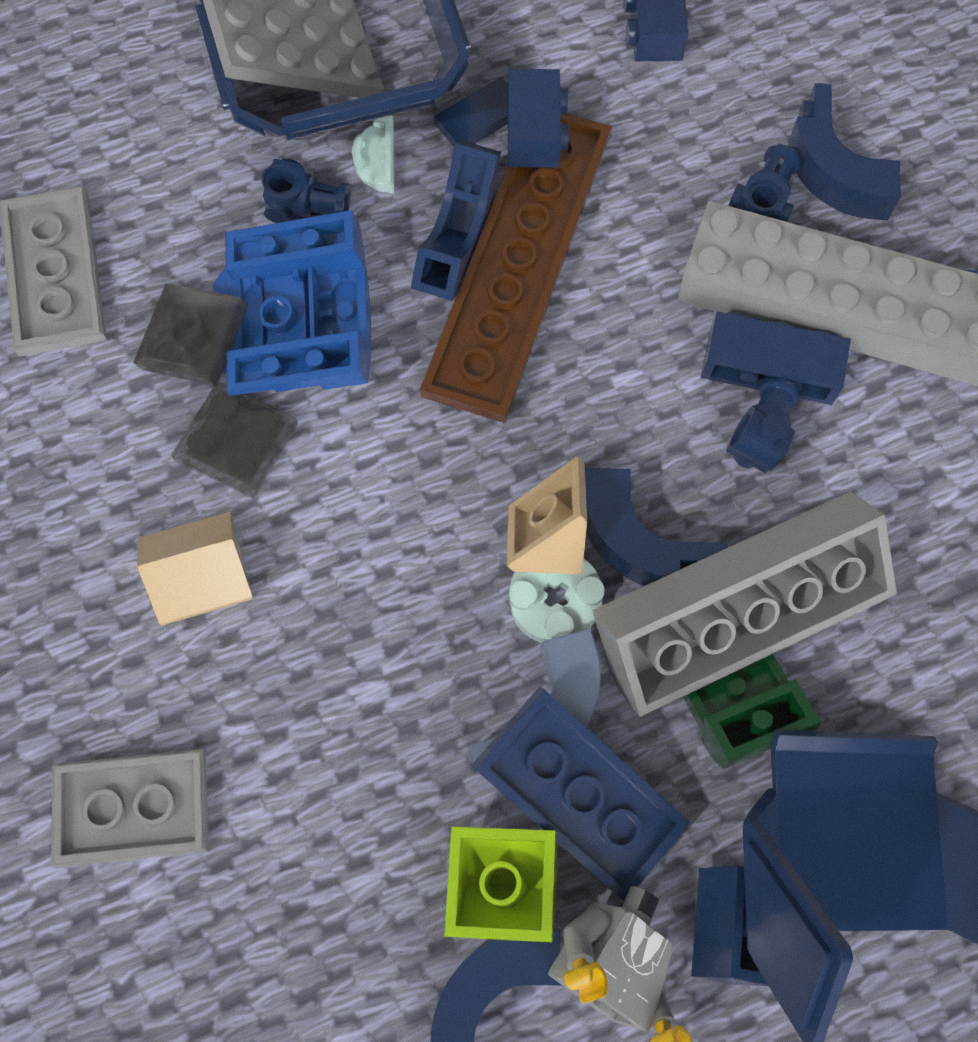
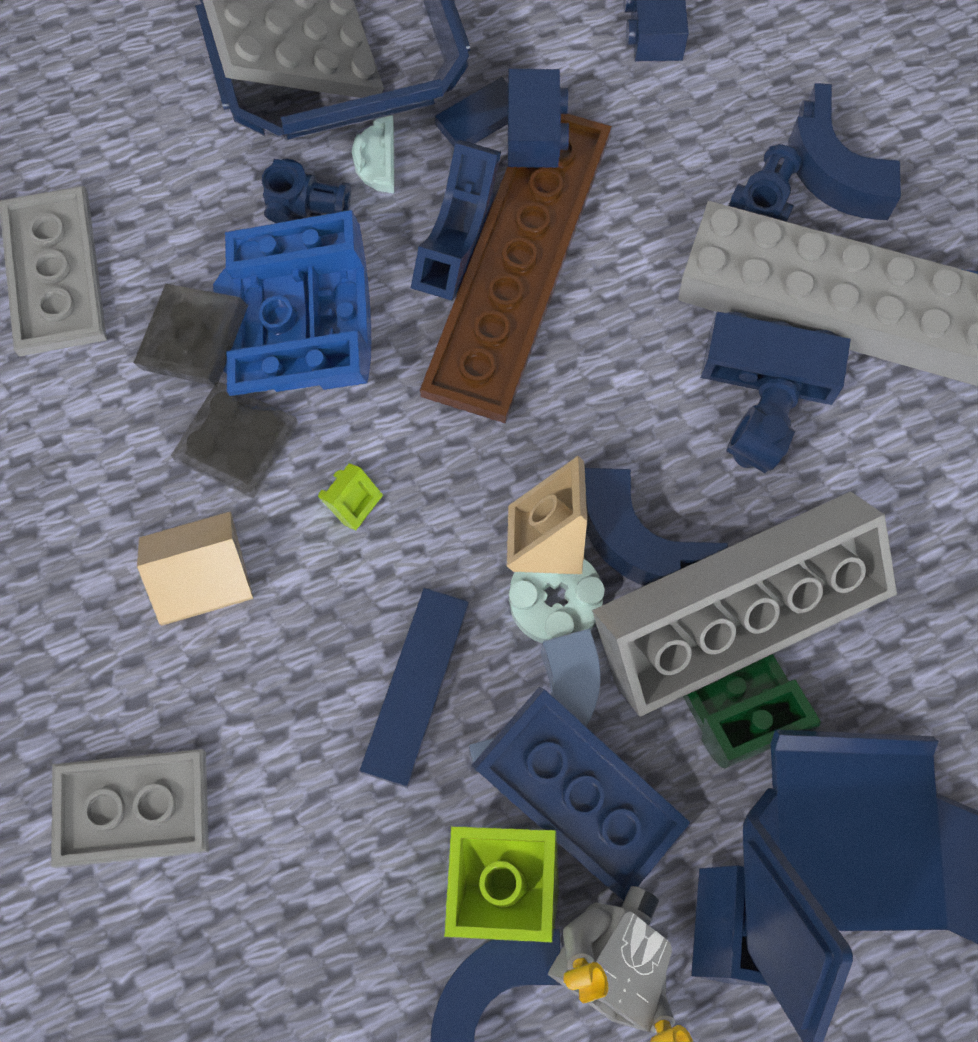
(351, 496): none -> lime tile
(414, 688): none -> dark blue tile

